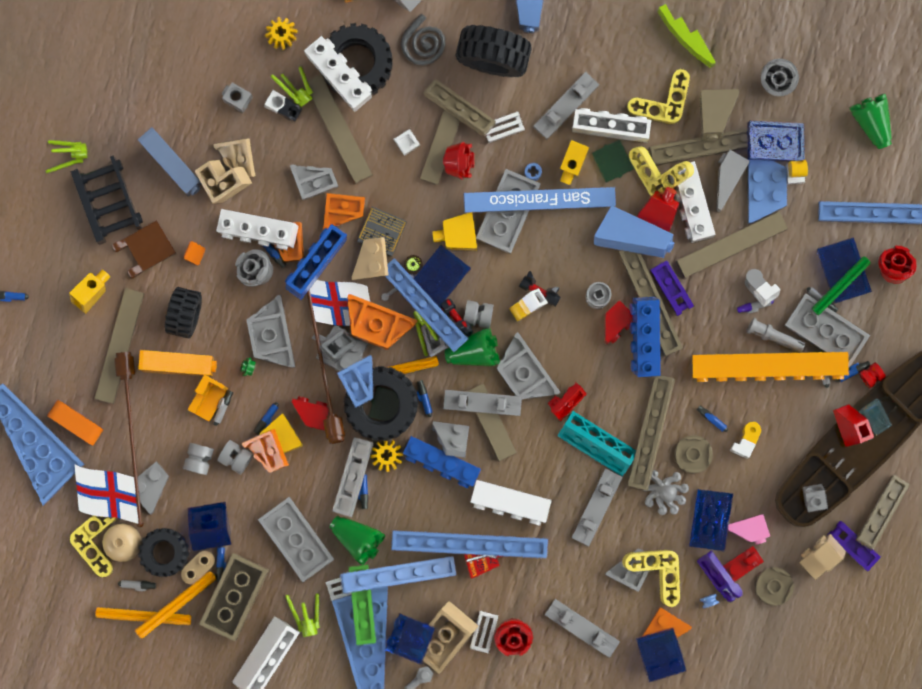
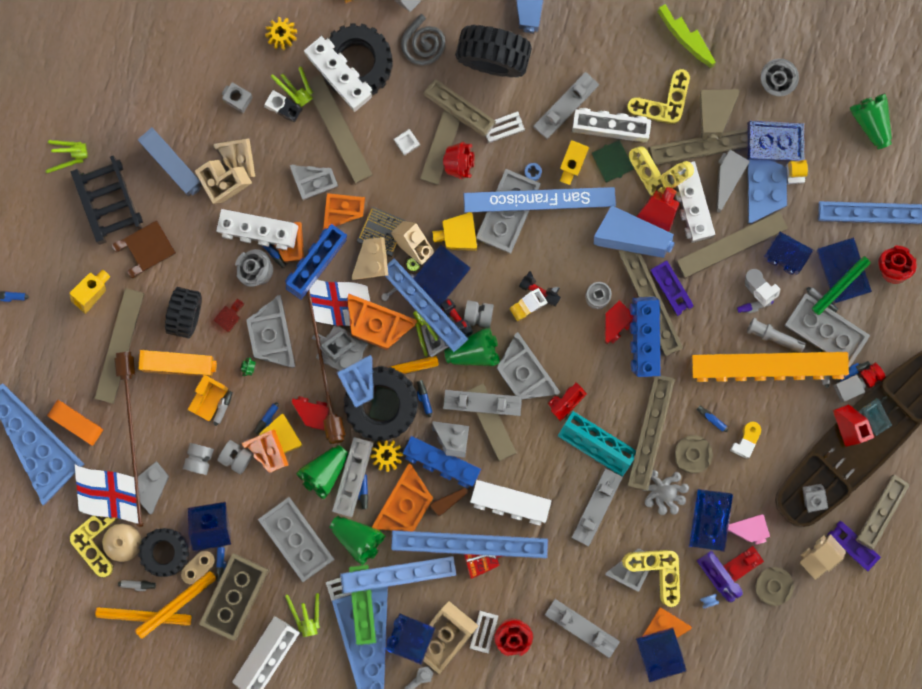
(194, 253): orange slope -> none
(228, 317): none -> clear red plate
(323, 471): none -> green cone
(405, 504): none -> orange wing
(412, 241): none -> tan slope
(445, 503): none -> reddish brown slope
(788, 253): none -> clear blue slope
(850, 388): none -> light grey brick

